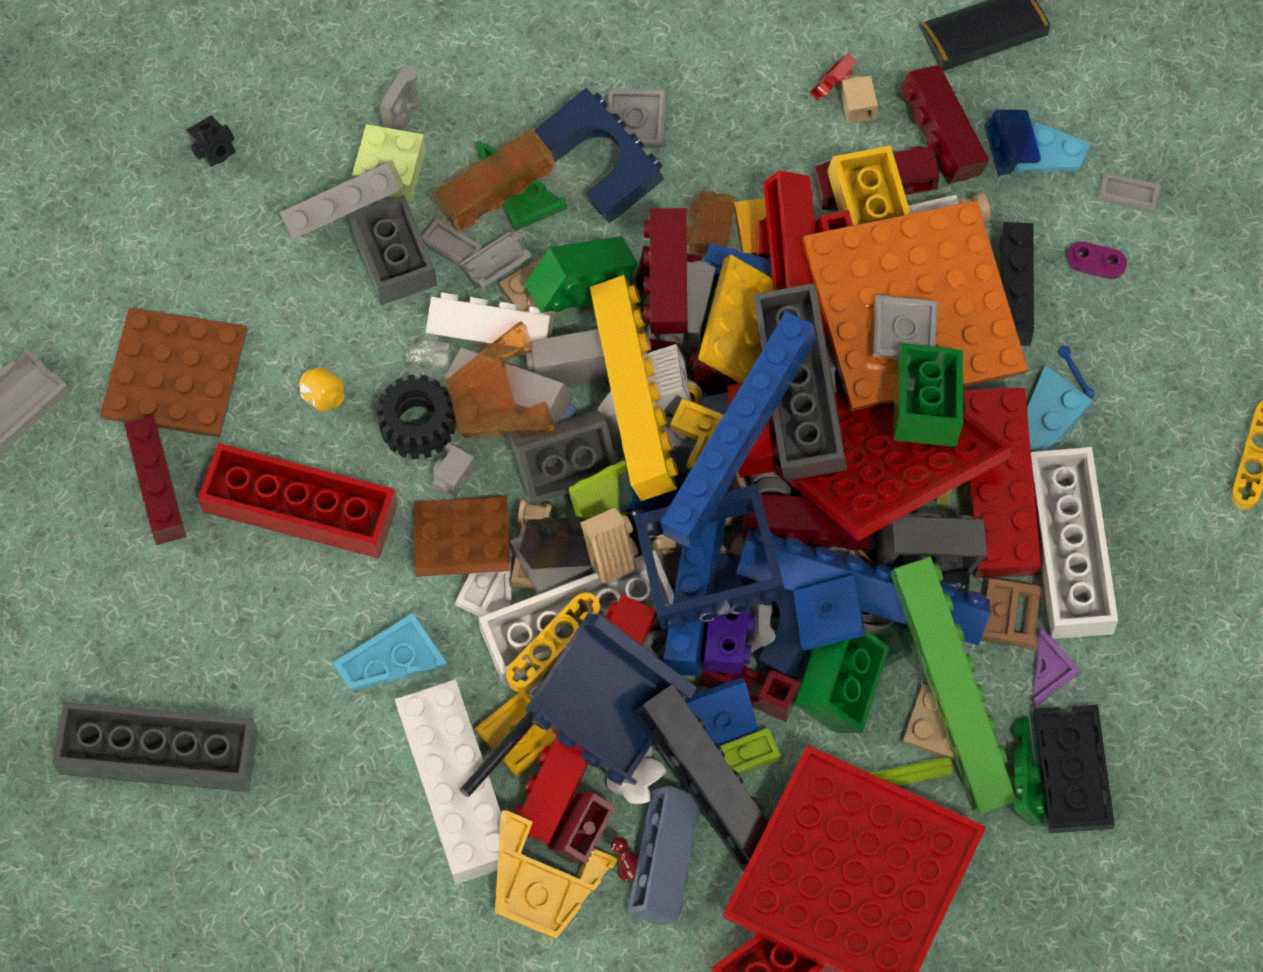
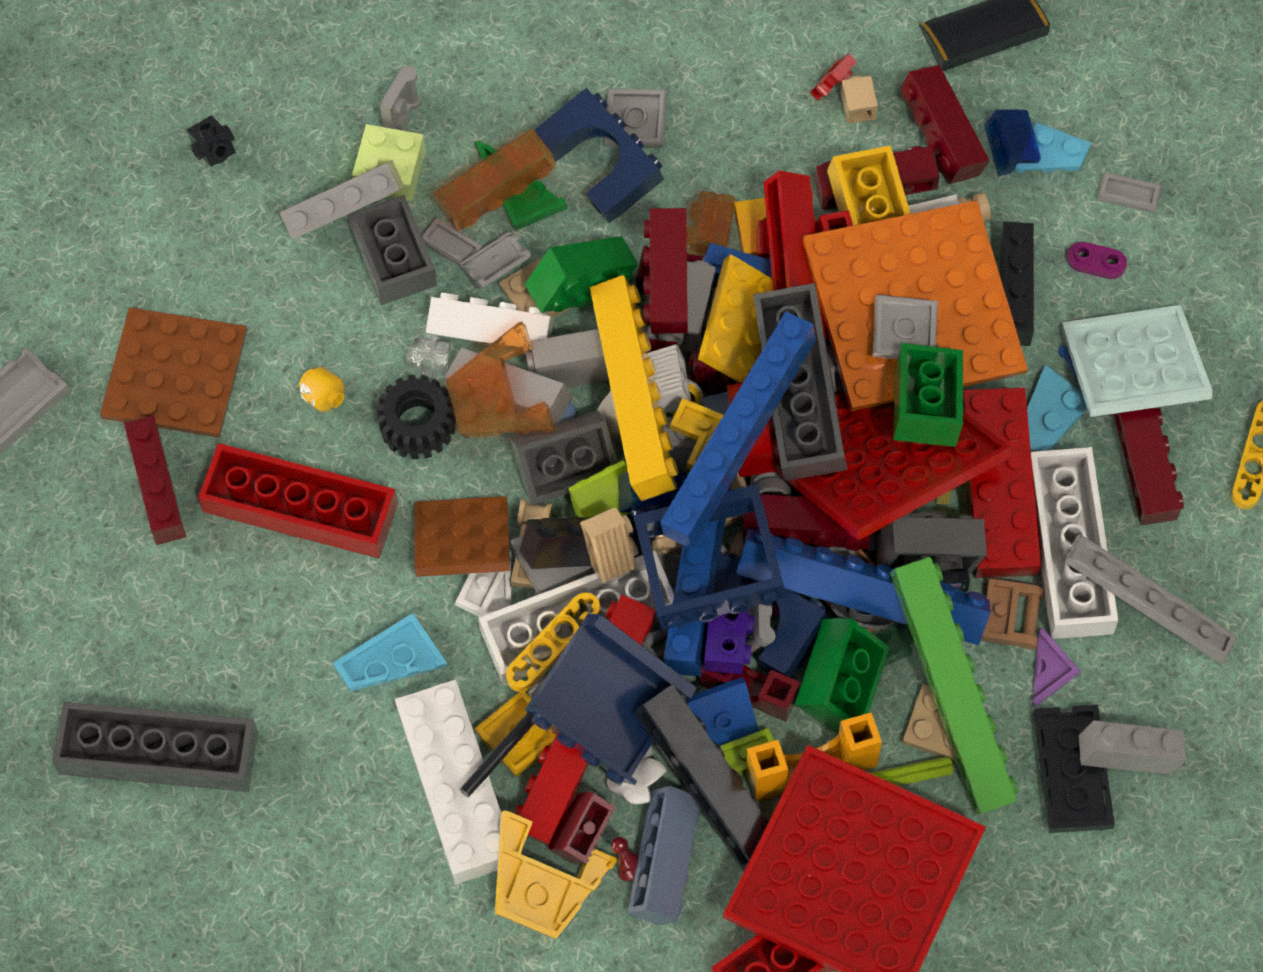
(452, 471): light grey brick -> none
(770, 770): none -> light orange arch
(829, 612): blue plate -> none
(1027, 776): green wing -> none
(1132, 747): none -> light grey brick
(1136, 360): none -> light aqua plate
(1149, 466): none -> dark red brick
(1150, 599): none -> light grey tile

